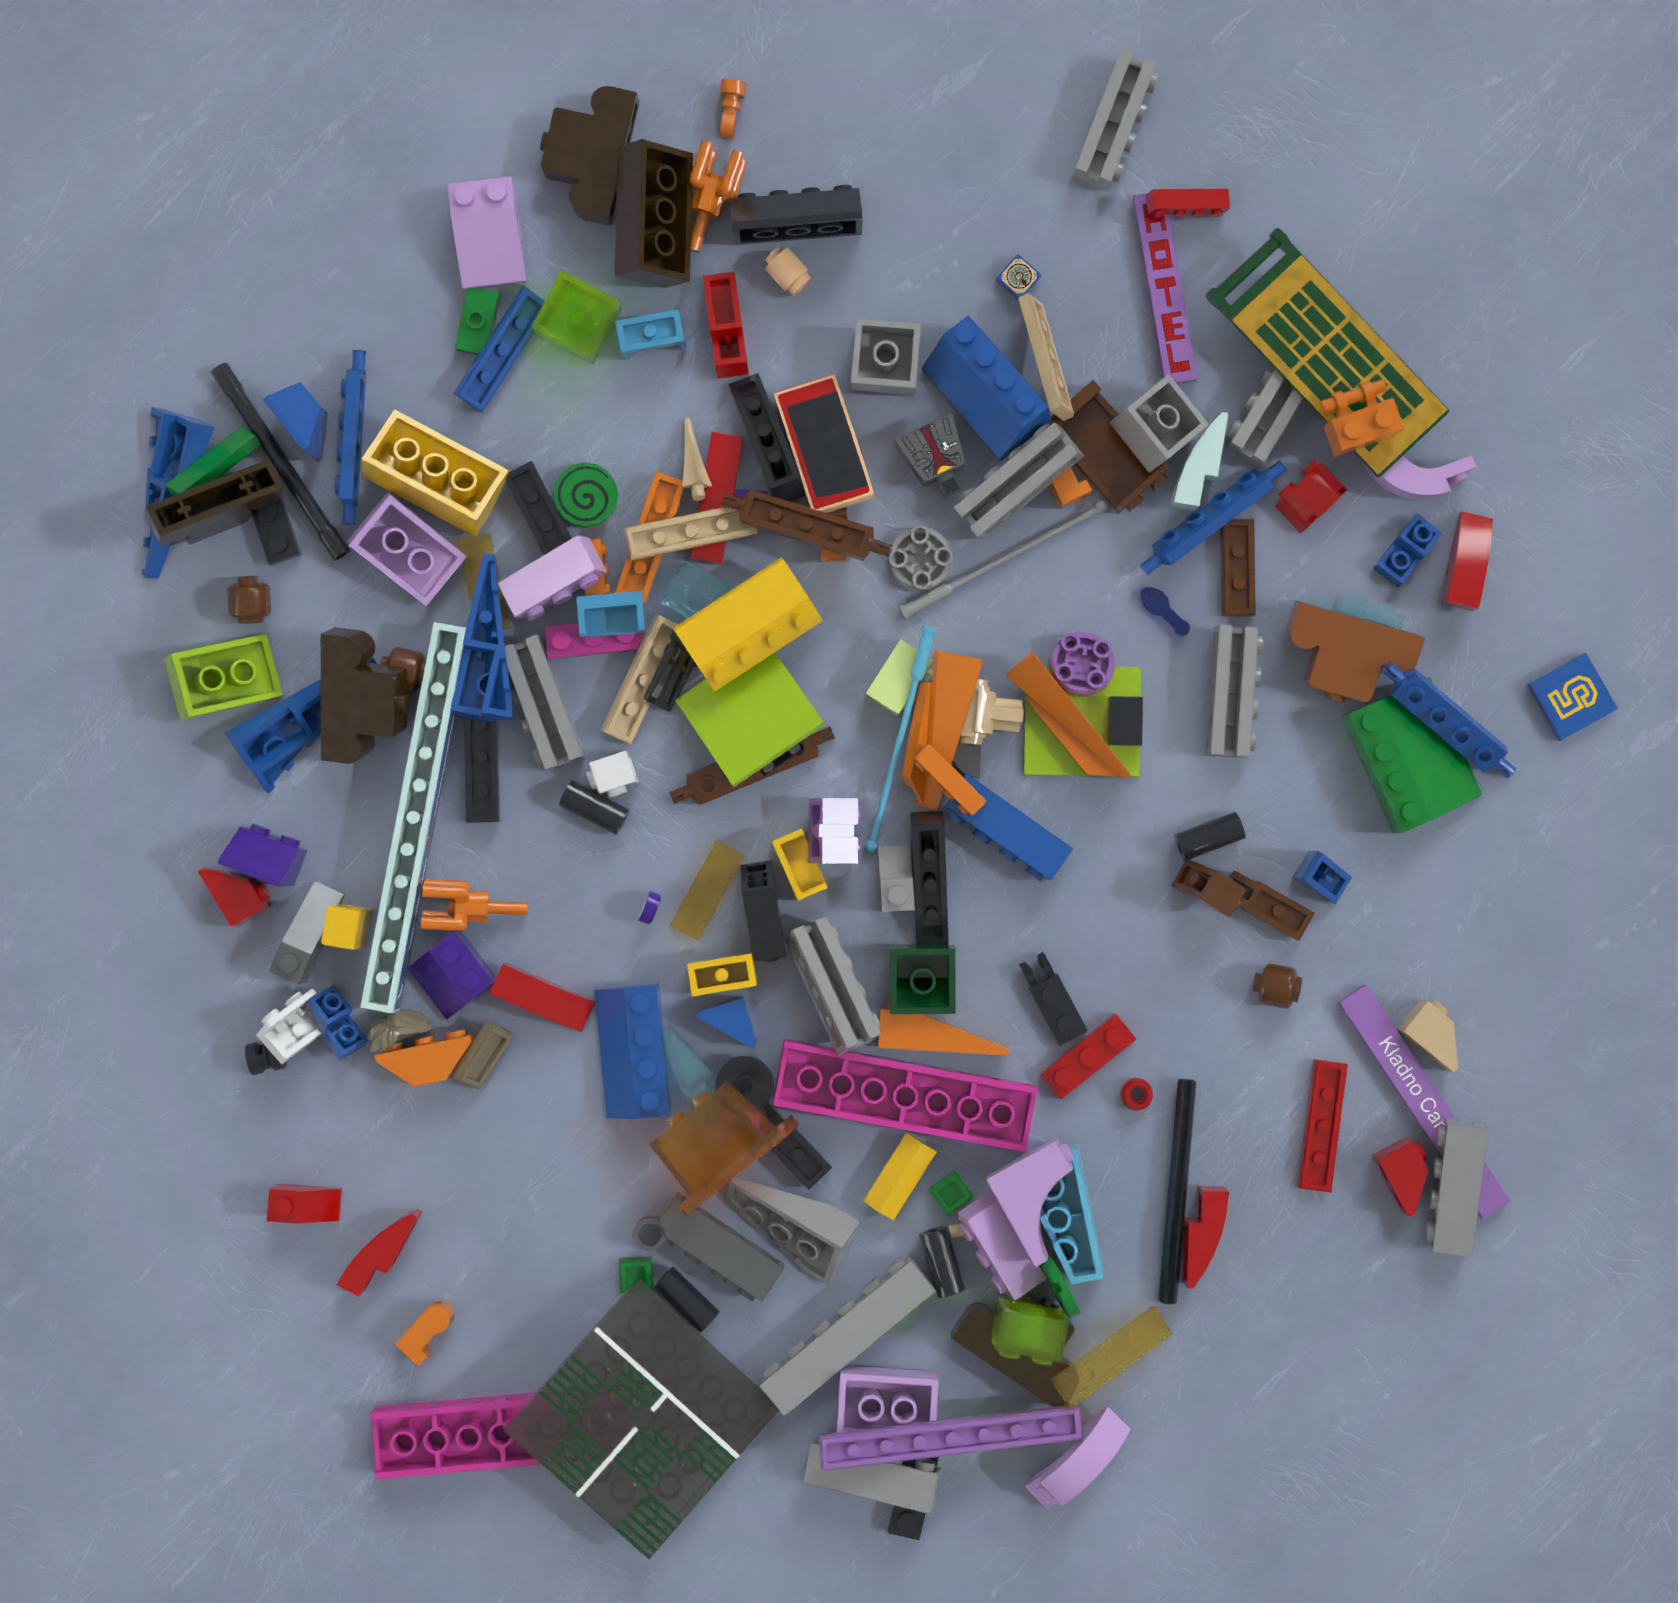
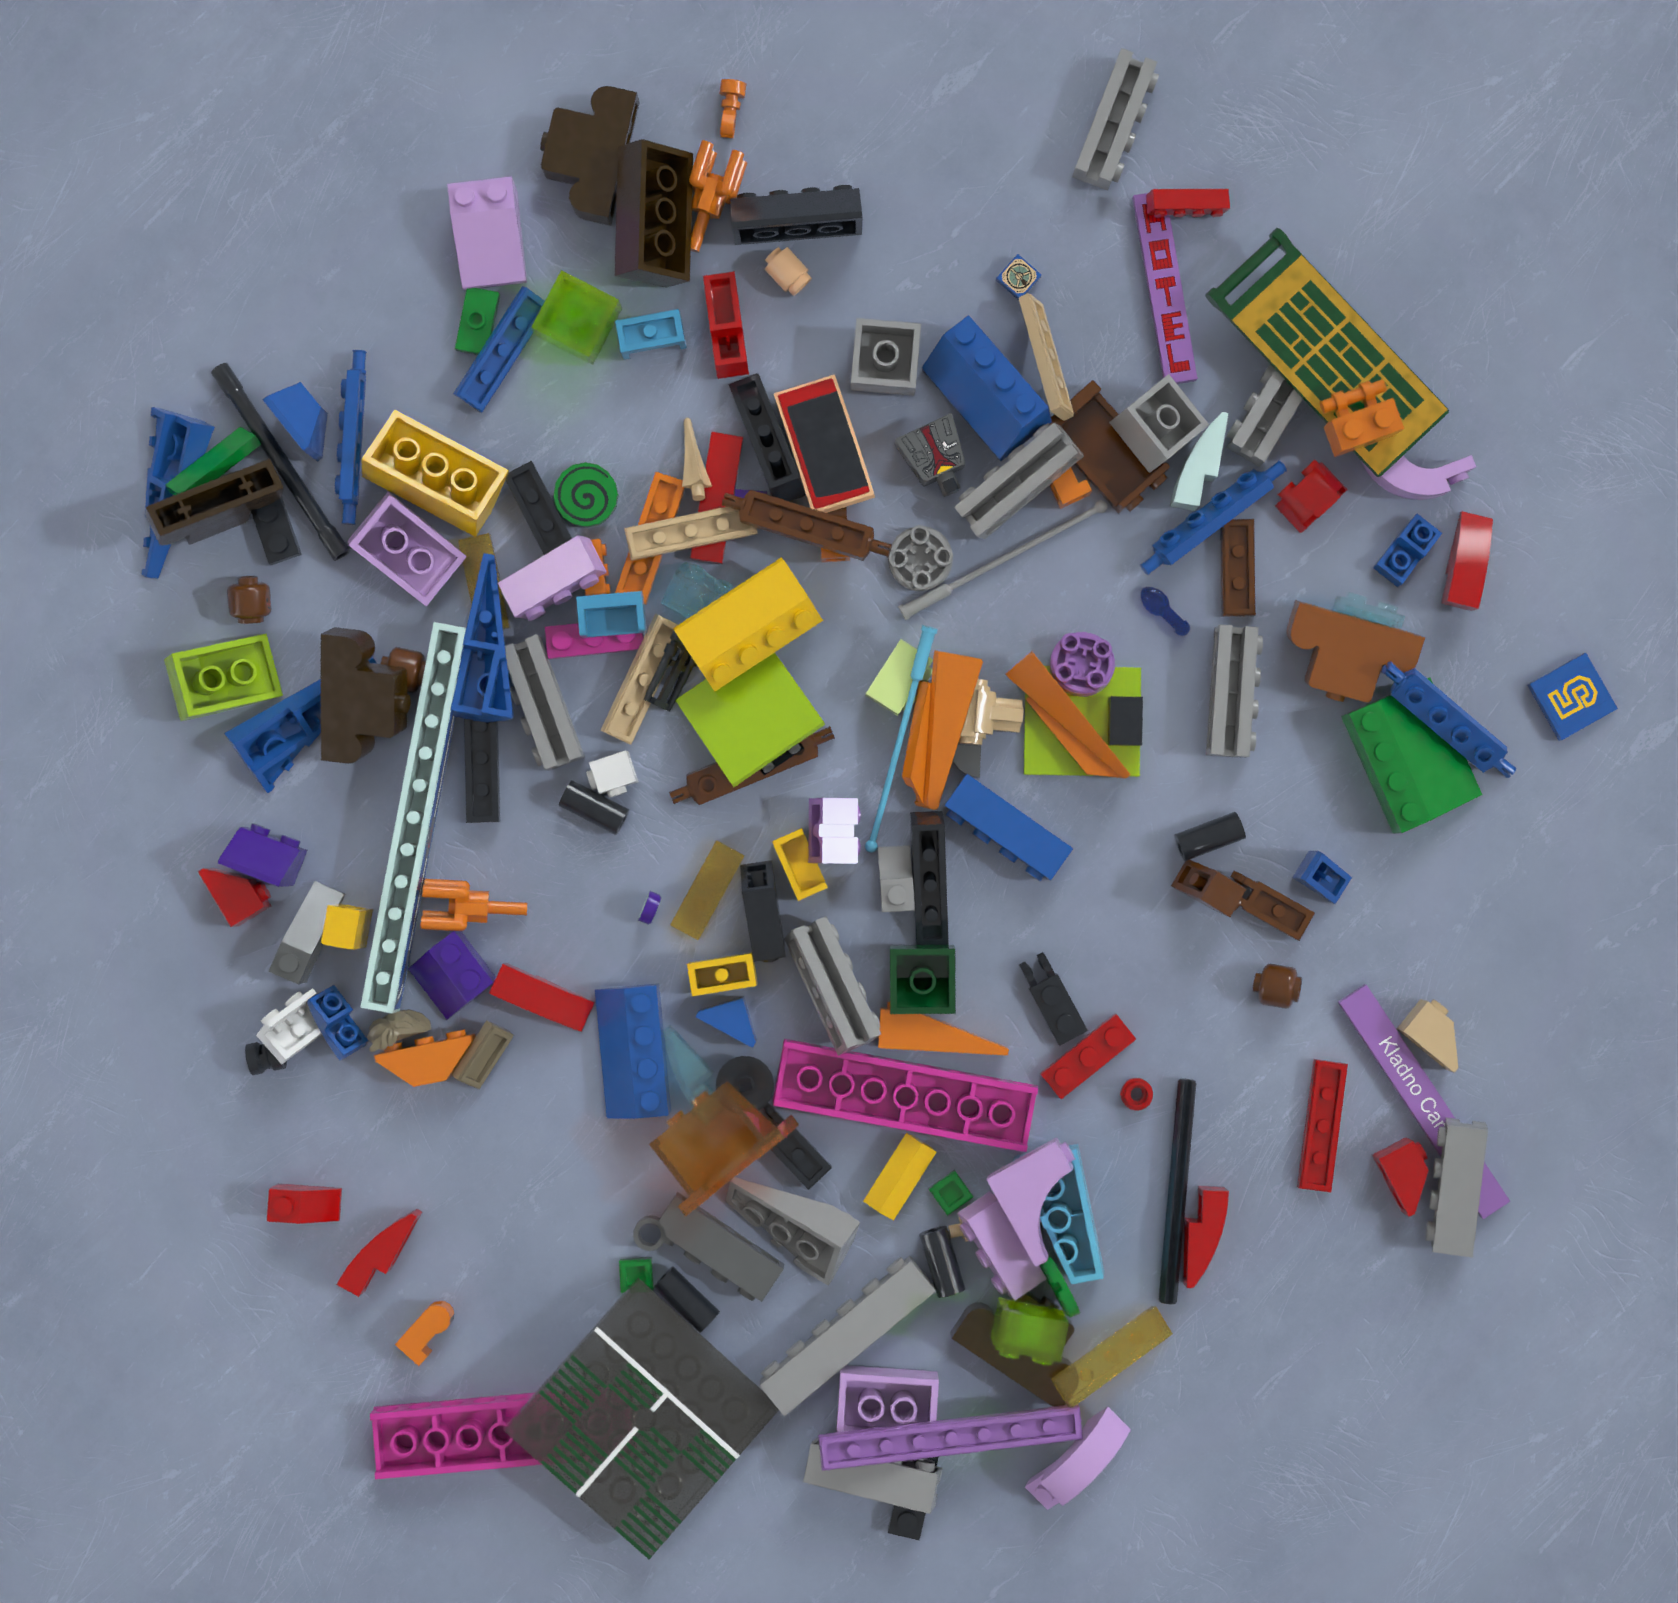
(954, 784): orange piece -> none

